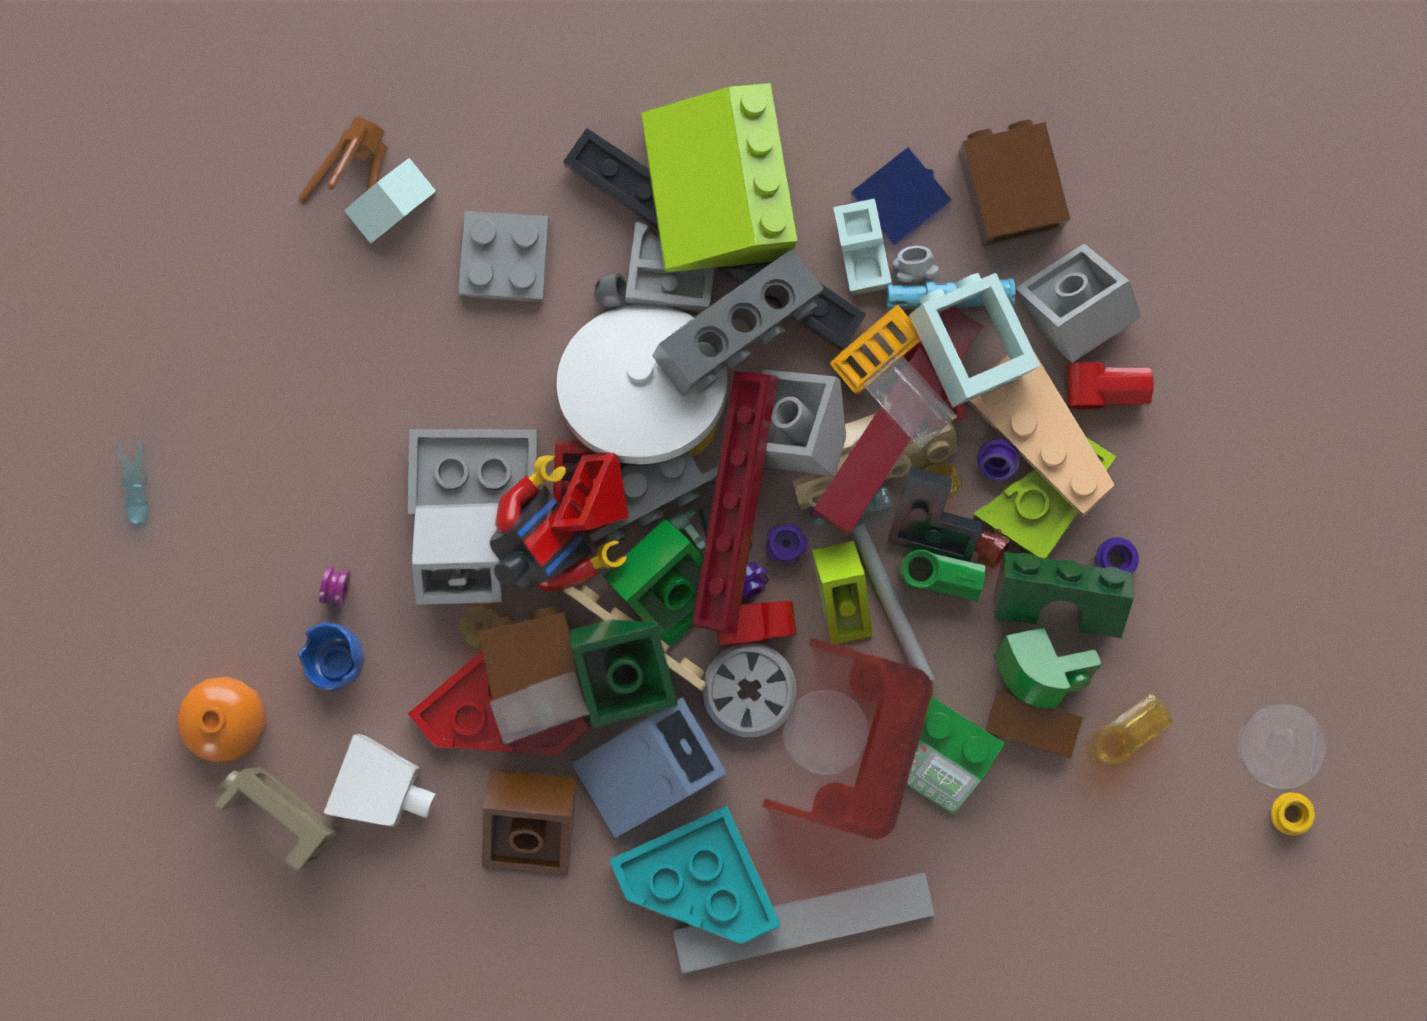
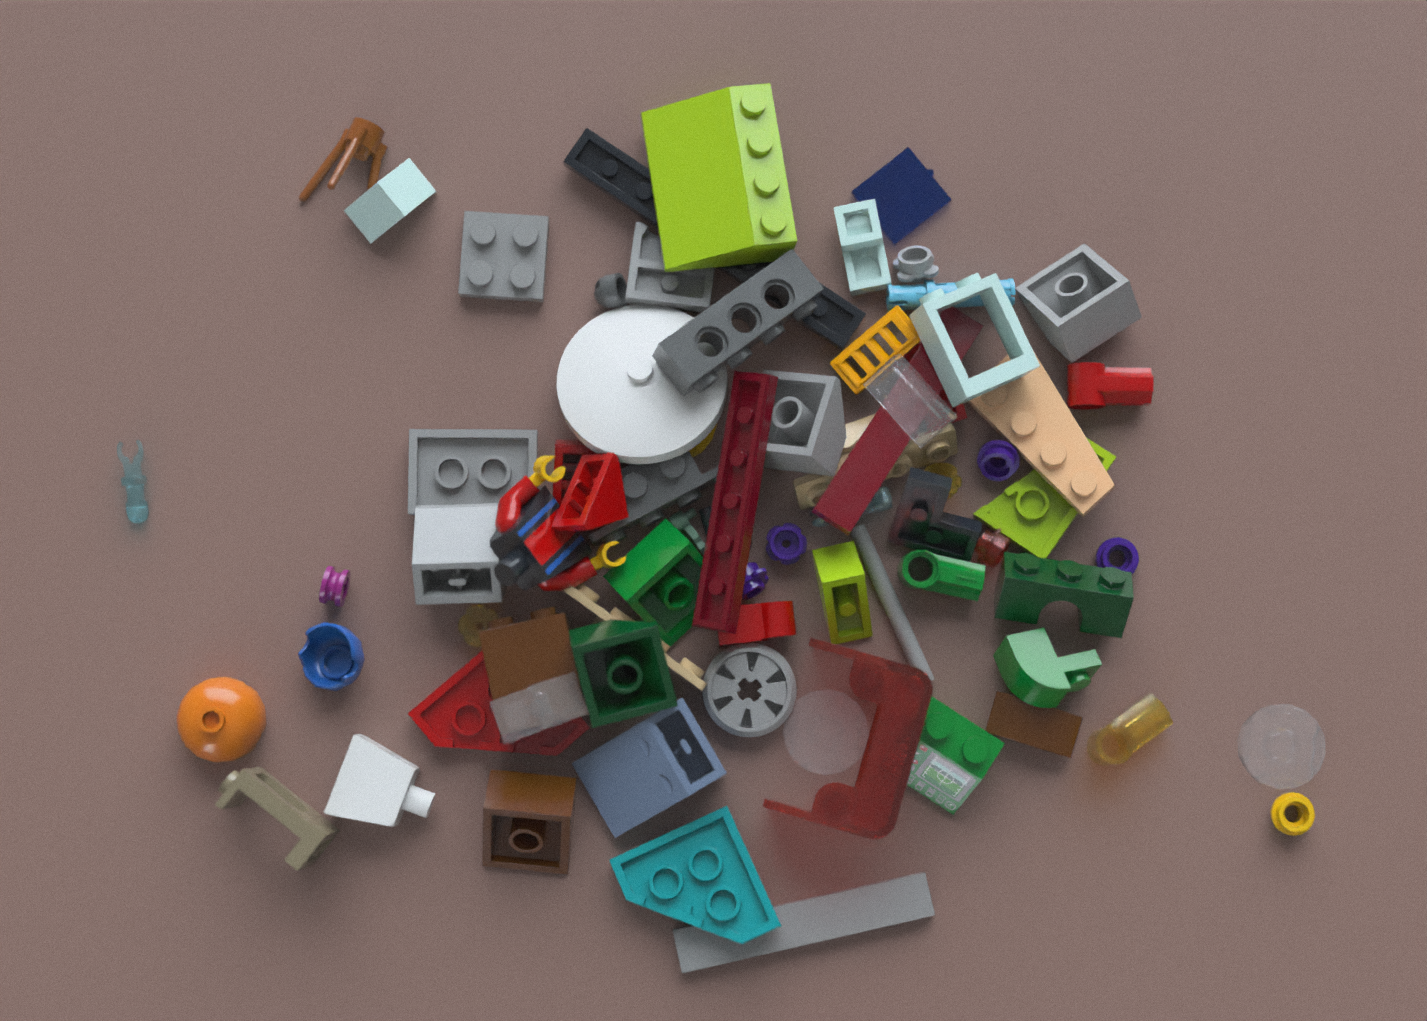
(1013, 182): reddish brown brick -> none

